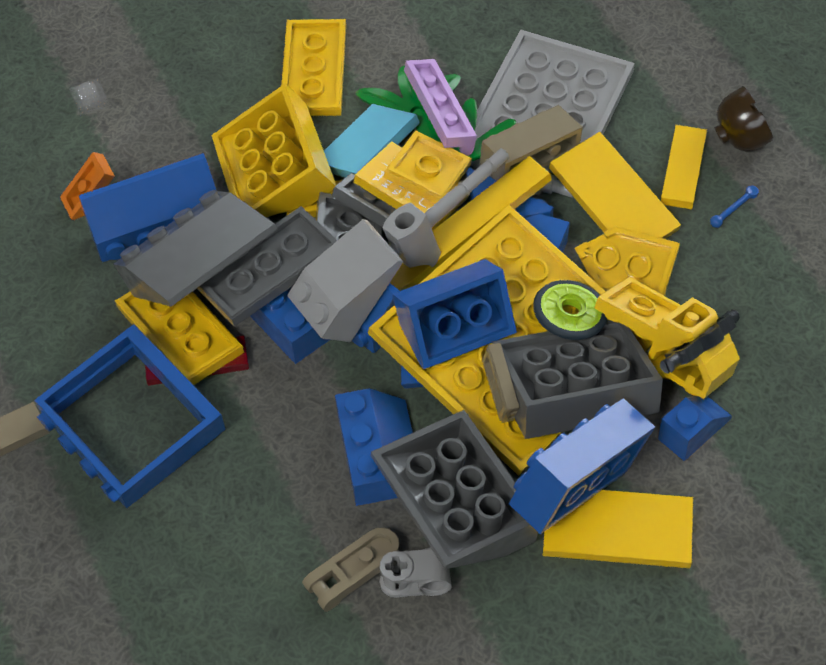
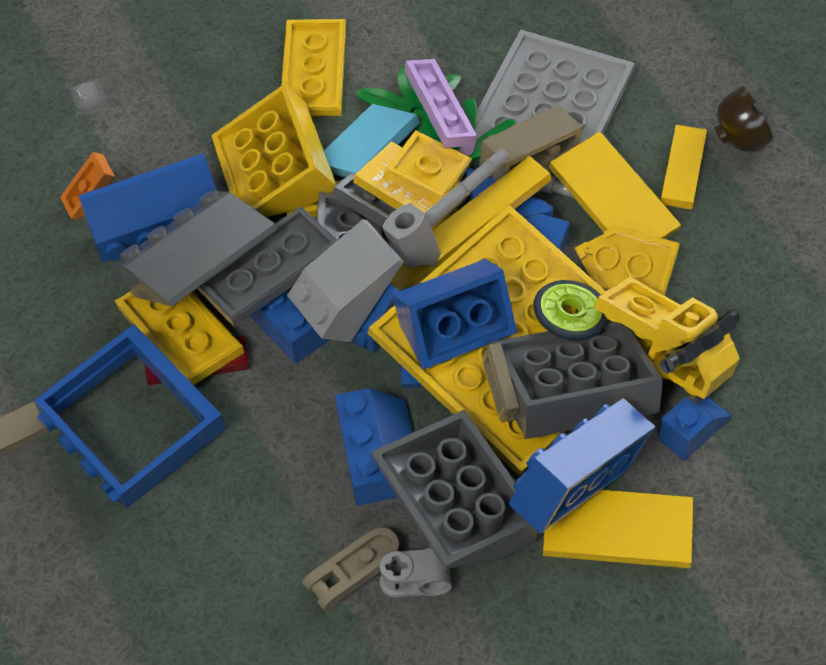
(751, 192): blue hinge -> none

